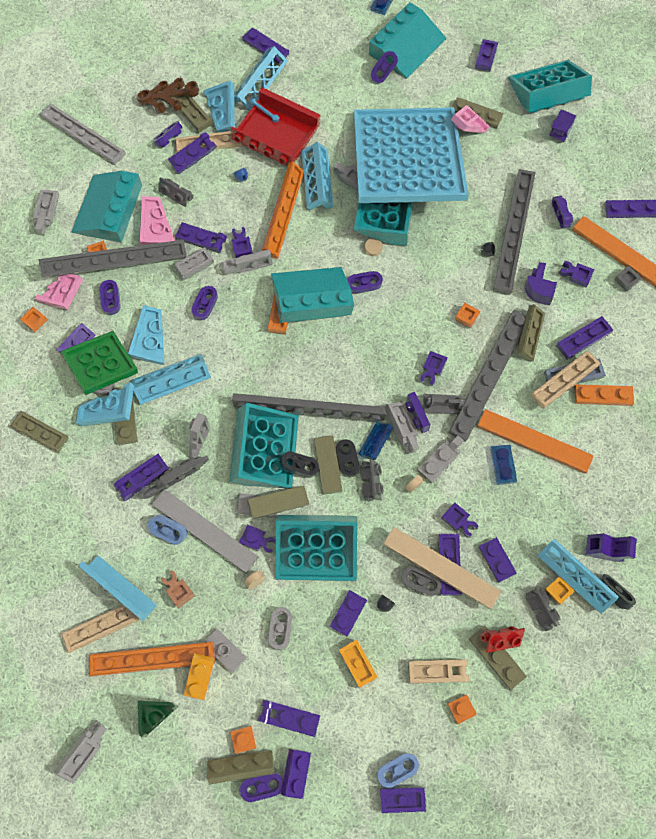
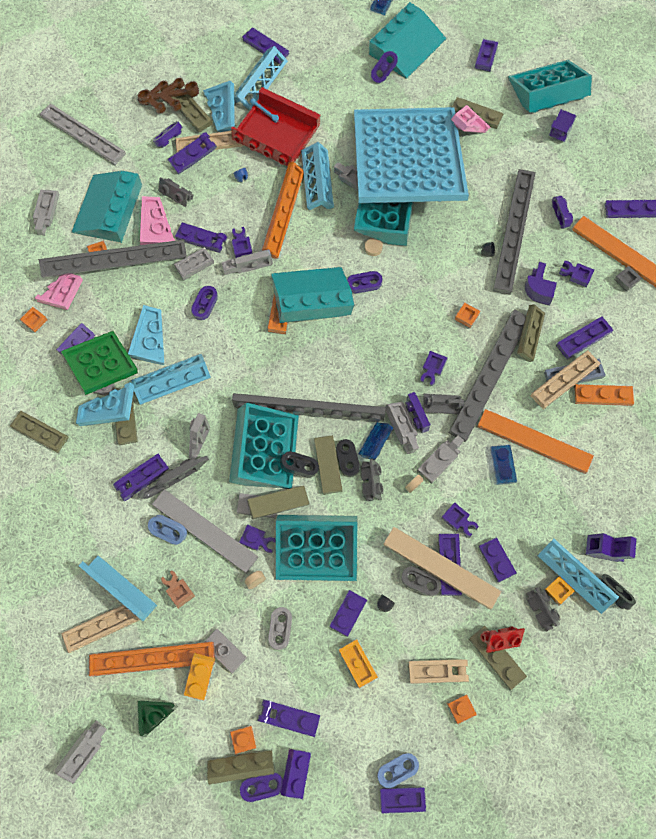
(110, 298): dark purple plate -> none

